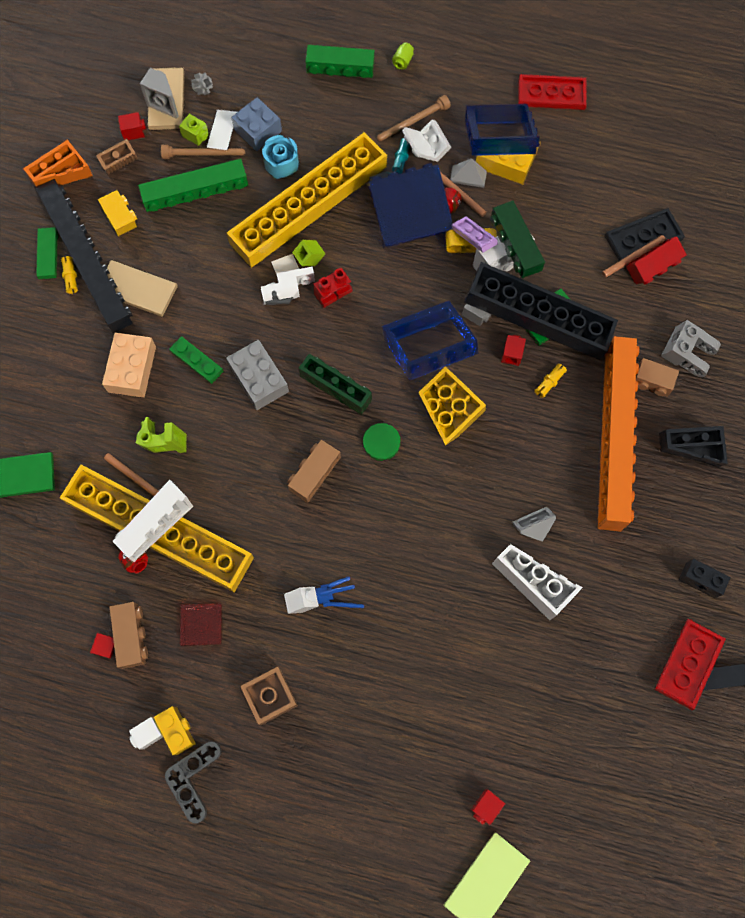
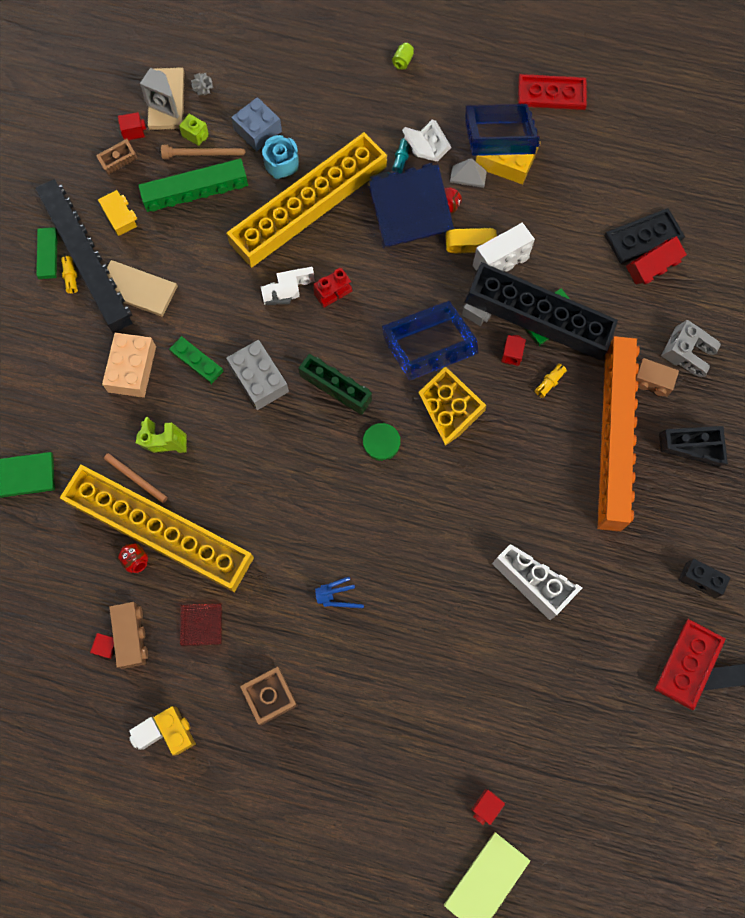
(61, 164): orange wedge -> none
(153, 521): white wedge -> none
(185, 774): dark grey beam -> none
(221, 130): white sticker -> none
(285, 264): white sticker -> none
(301, 600): white brick -> none
(308, 253): lime brick -> none
(313, 470): medium nougat brick -> none
(340, 61): green brick -> none
(441, 104): medium nougat piece -> none
(470, 202): nougat bar -> none
(474, 234): lavender tile -> none
(517, 239): dark green brick -> none
(536, 524): light grey slope -> none
(633, 256): nougat bar -> none

